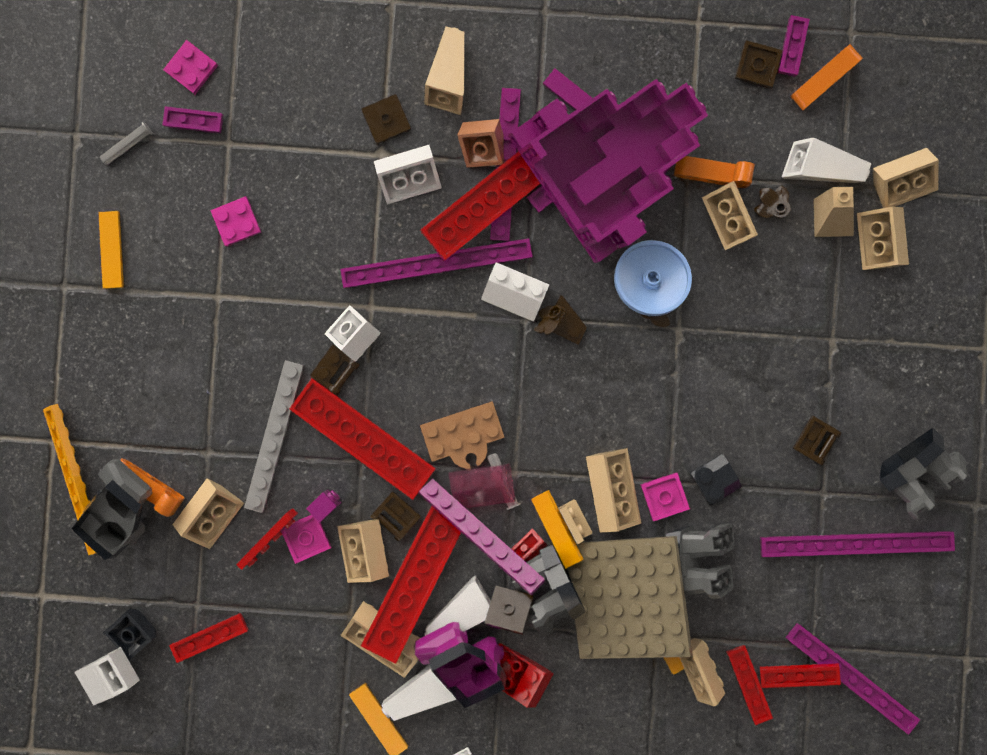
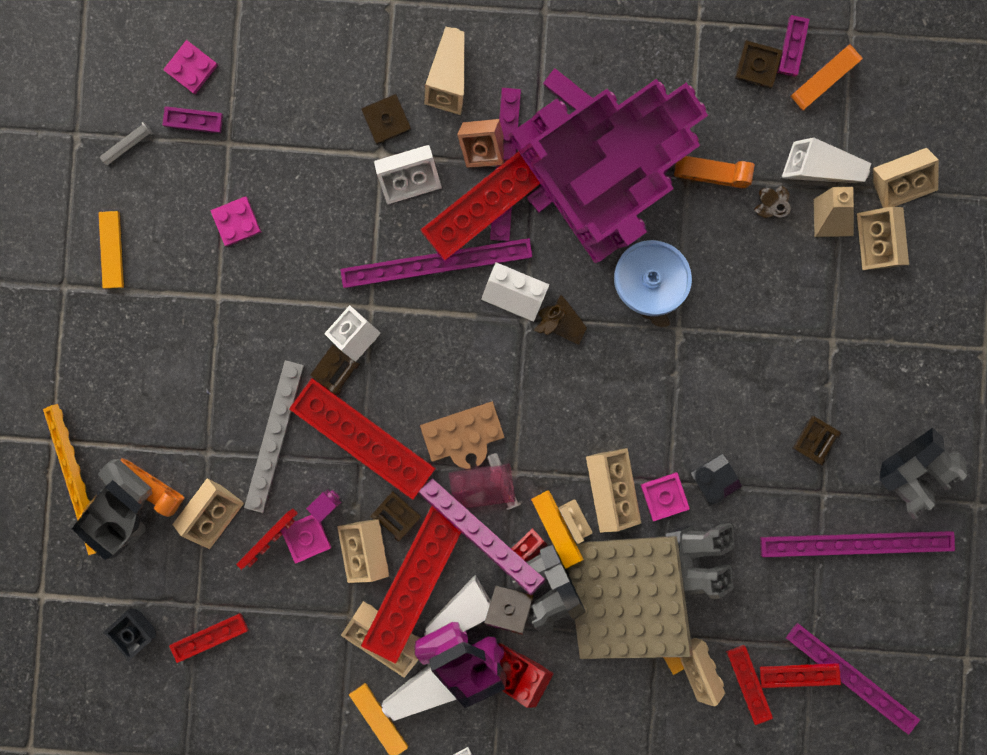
(107, 676): white slope -> none
(729, 216): tan slope -> none

